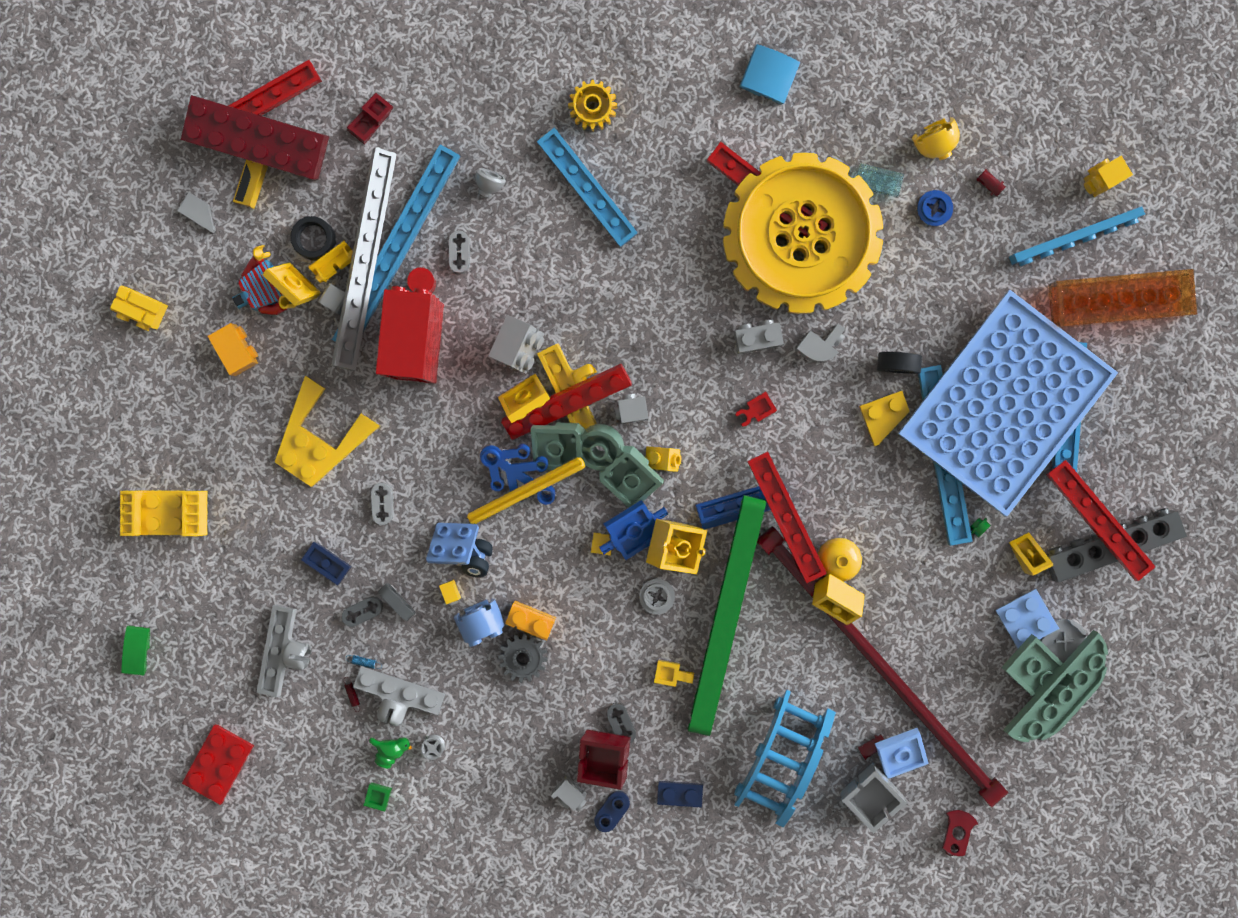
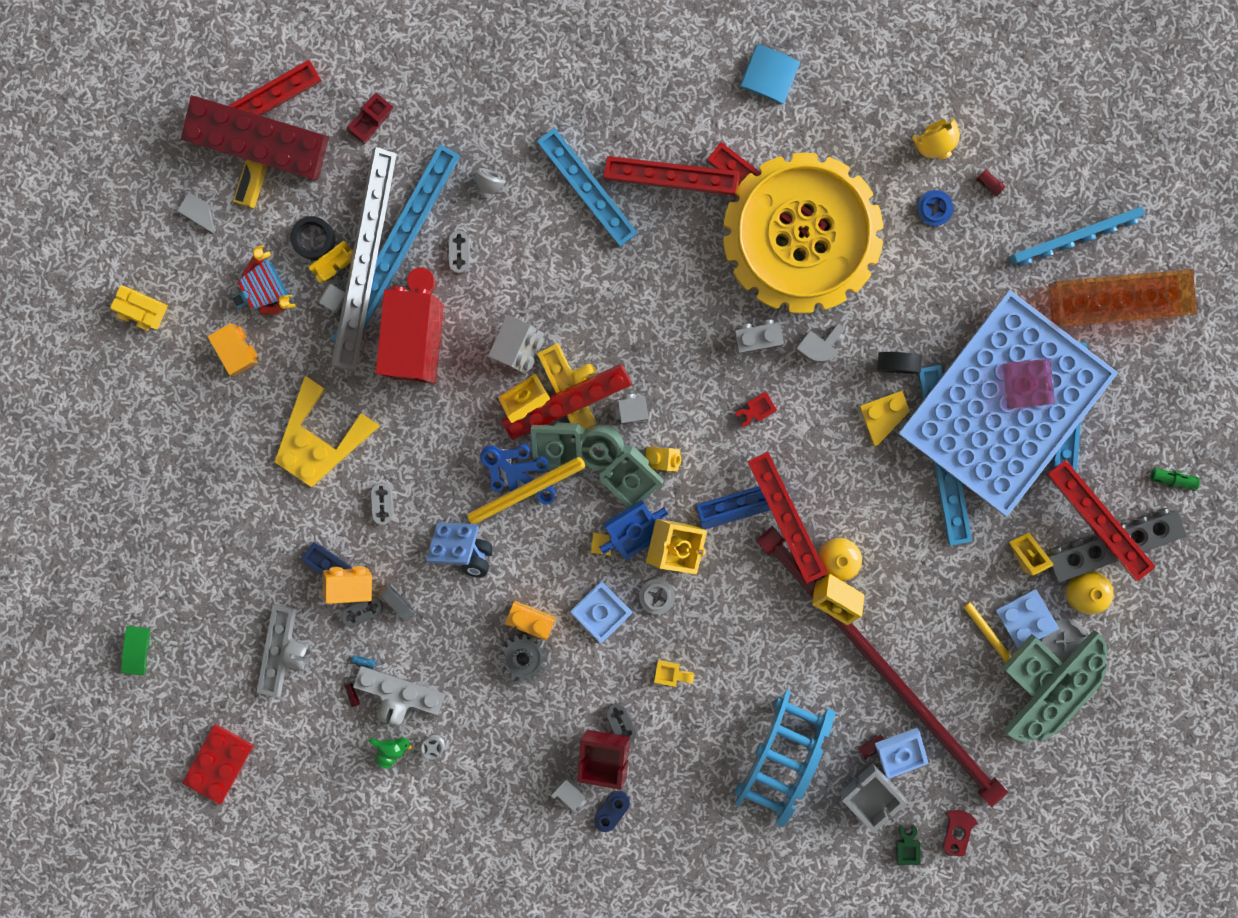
(163, 512): yellow plate -> none
(291, 284): yellow tile -> none
(347, 585): none -> light orange brick
(377, 796): green plate -> none
(450, 591): yellow piece -> none
(480, 621): medium blue brick -> none
(587, 94): yellow gear -> none
(601, 612): none -> light blue plate
(672, 175): none -> red plate
(680, 794): dark blue plate -> none
(726, 615): green beam -> none
(881, 180): clear light blue plate -> none
(908, 849): none -> dark green plate
(979, 527): green plate -> none
(986, 630): none -> yellow bar
(1028, 383): none -> clear pink plate
(1089, 593): none -> yellow cylinder
(1106, 175): yellow brick -> none
(1174, 479): none -> green pin

